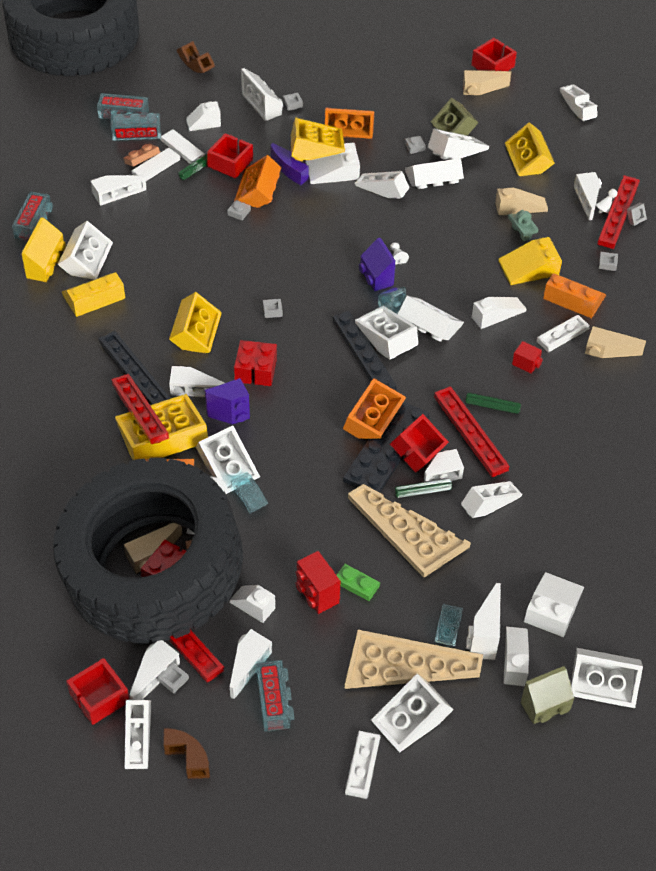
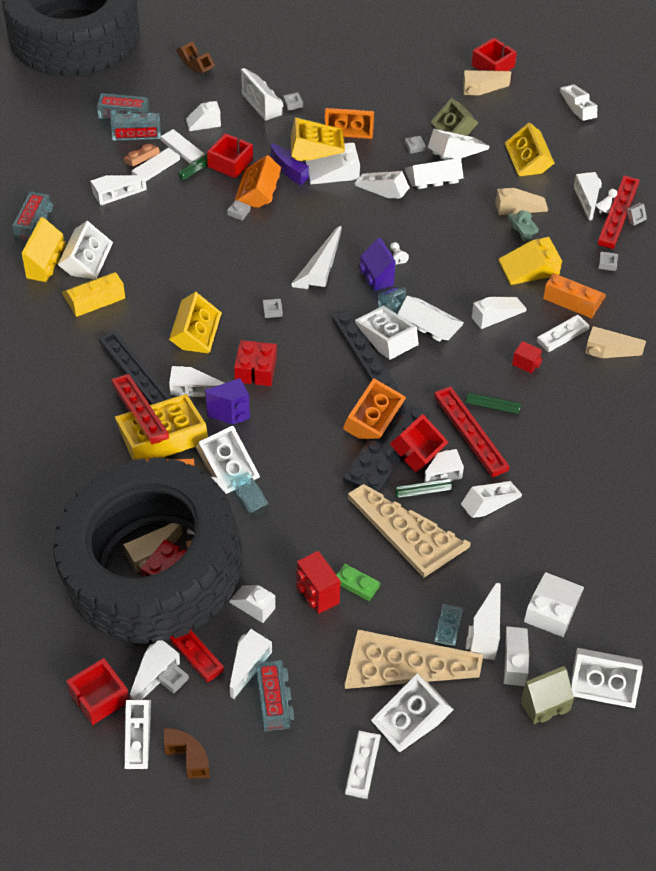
(318, 268): none -> white wedge

